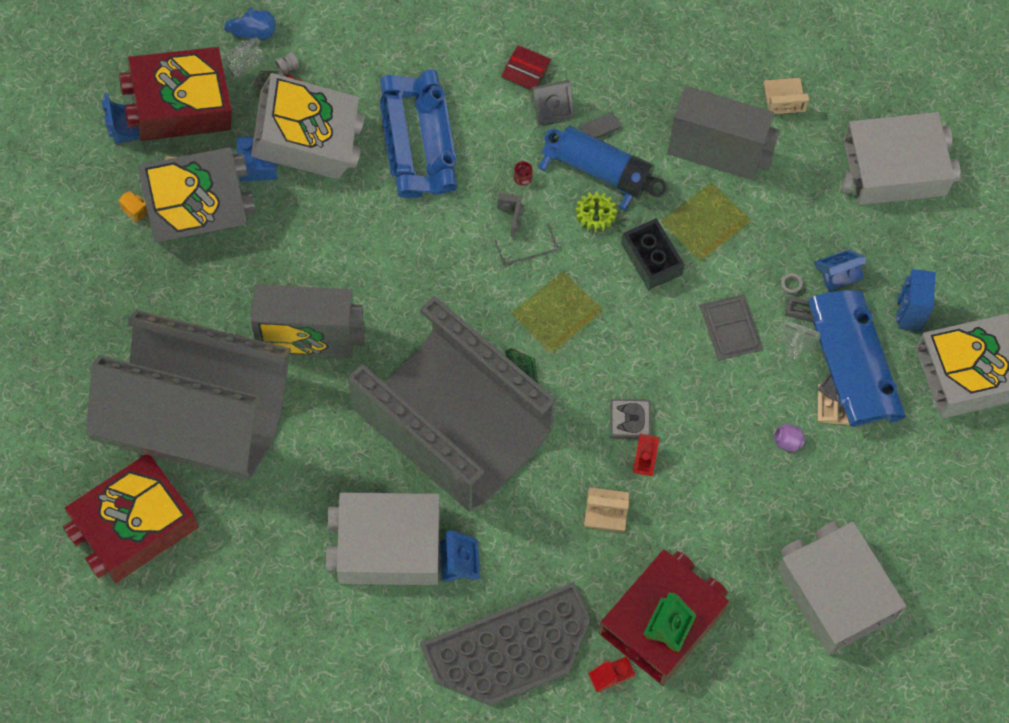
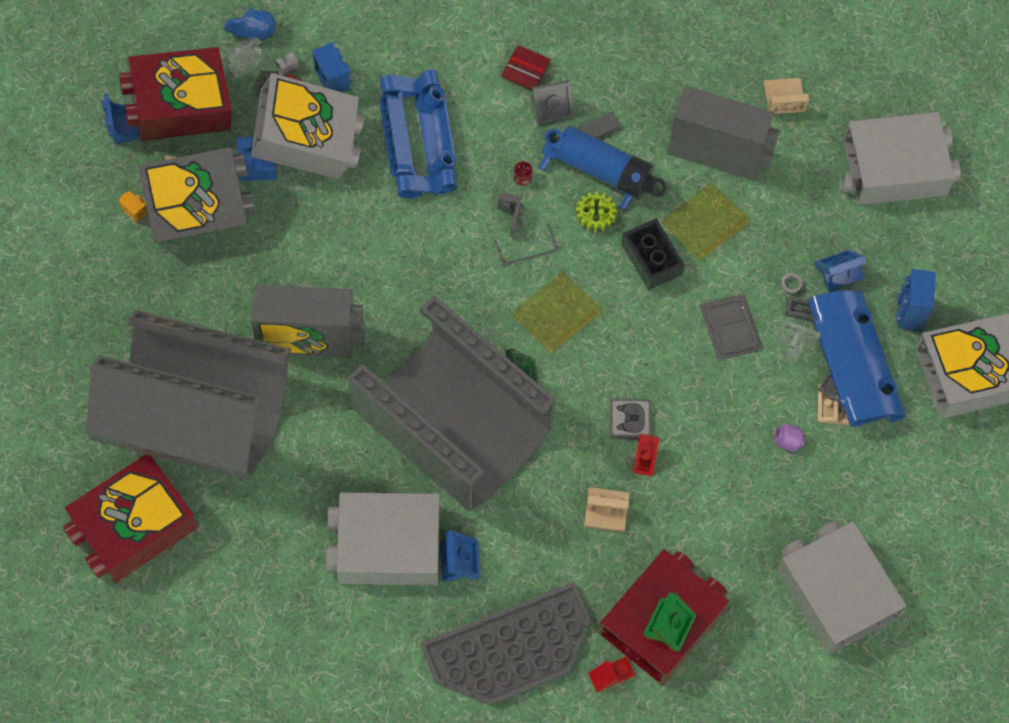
(331, 68): none -> blue brick

